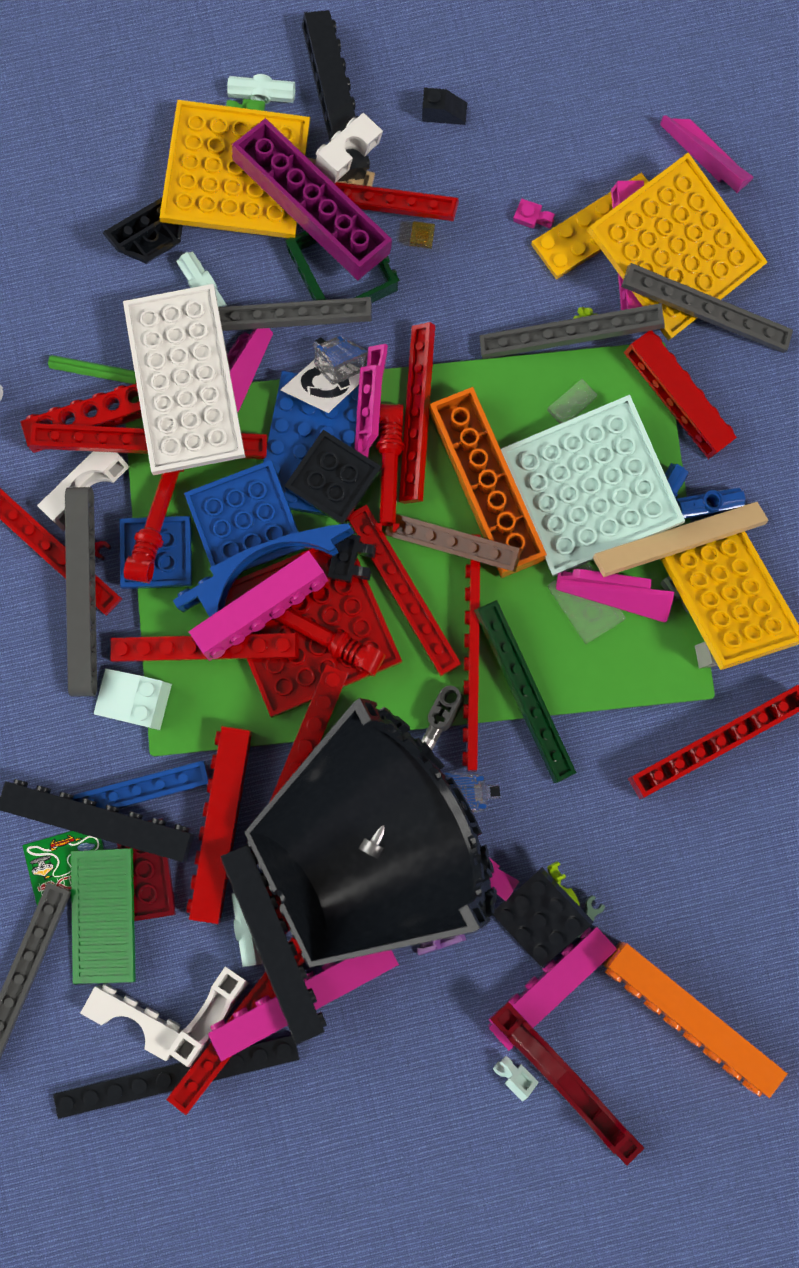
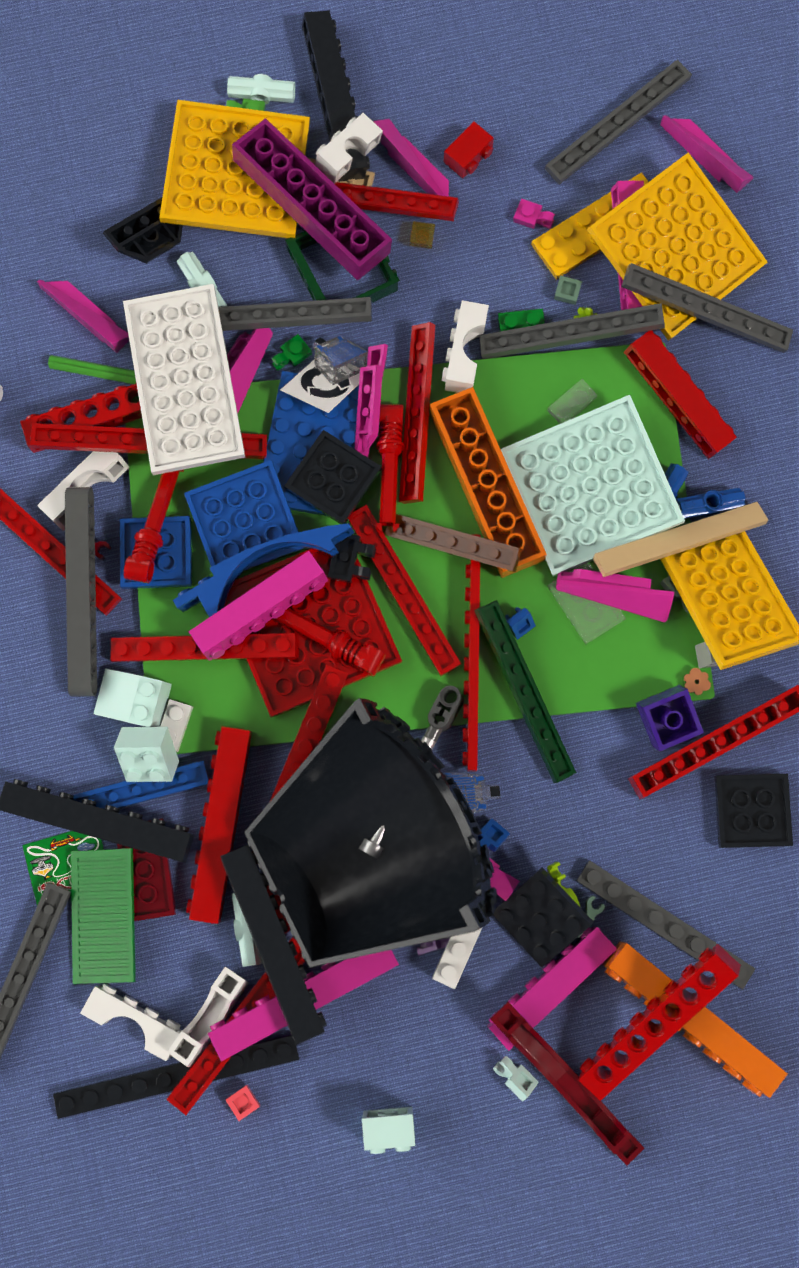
(86, 313): none -> dark pink wedge
(146, 754): none -> light aqua brick
(176, 719): none -> white plate
(243, 1102): none -> coral plate
(292, 351): none -> green plate
(388, 1129): none -> light aqua brick
(412, 160): none -> dark pink wedge
(443, 107): black slope -> none
(455, 958): none -> white arch
(469, 150): none -> red brick
(470, 324): none -> white arch
(493, 835): none -> blue plate
(520, 319): none -> green plate
(520, 622): none -> blue tile
(567, 290): none -> sand green plate
(602, 1081): none -> red brick
(618, 122): none -> dark grey plate
(653, 916): none -> dark grey plate
(669, 717): none -> dark purple brick
(703, 683): none -> nougat plant
(753, 810): none -> black plate

